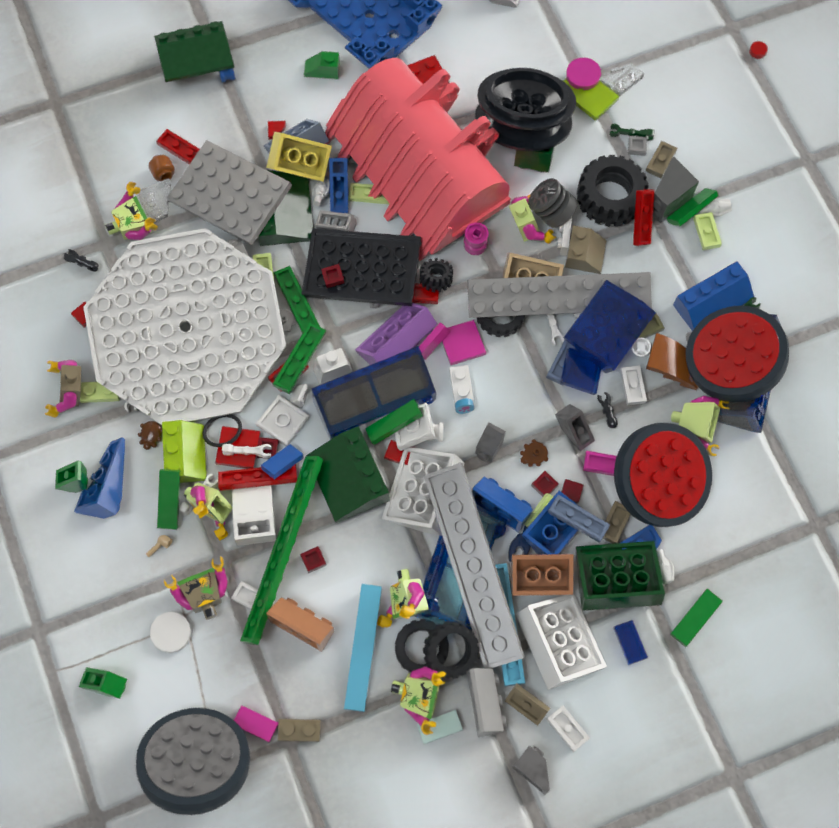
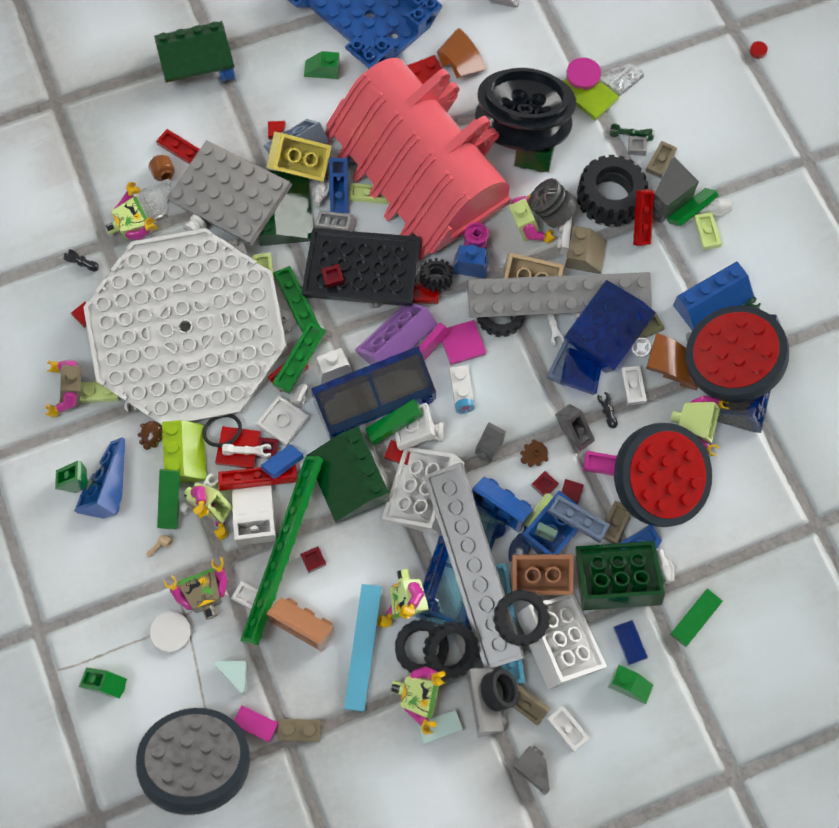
(195, 223): none -> white wheel
(236, 673): none -> light aqua slope
(461, 55): none -> dark orange slope
(471, 261): none -> blue torso
(490, 693): none -> black tyre
(542, 612): none -> black tyre
(546, 532): none -> sand green tile
(630, 684): none -> green slope

